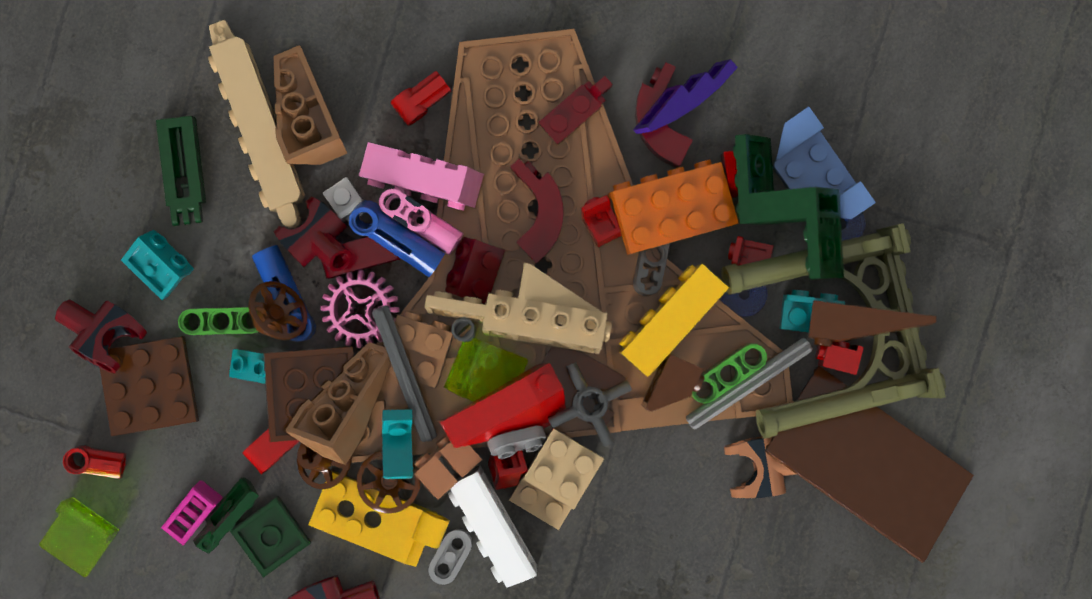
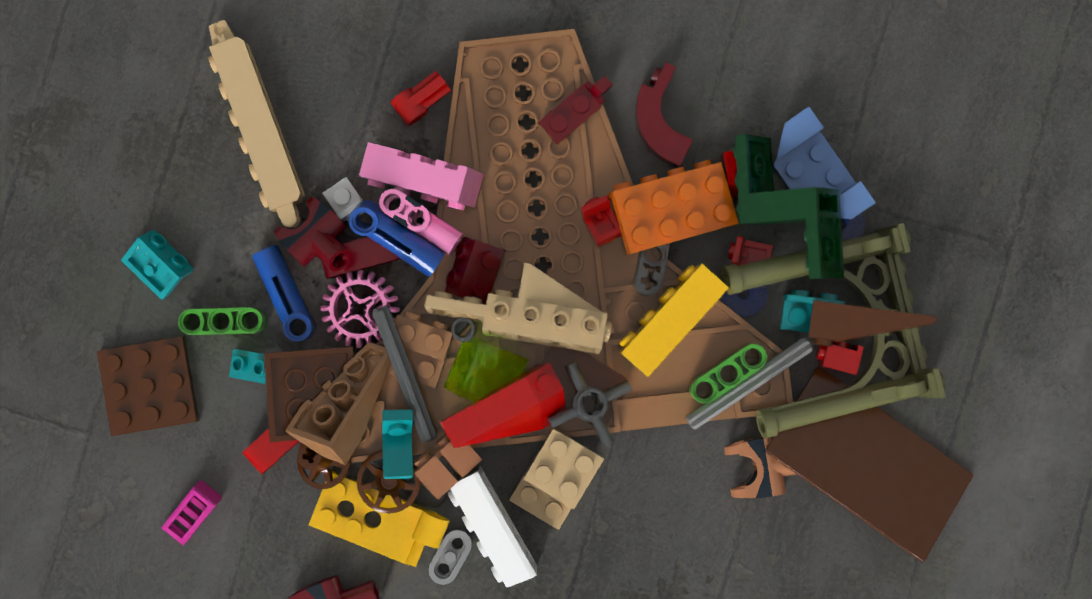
(78, 536): clear neon green bracket -> none
(97, 462): red piece -> none
(98, 331): dark red connector -> none
(181, 158): dark green hinge -> none
(226, 515): dark green hinge -> none
(270, 536): dark green tile -> none
(274, 314): reddish brown wheel -> none
(303, 119): medium nougat wedge -> none
(507, 471): red brick -> none
(524, 439): light grey plate -> none
(545, 231): dark red arch -> none
(672, 383): reddish brown slope -> none
(683, 98): dark purple slope -> none

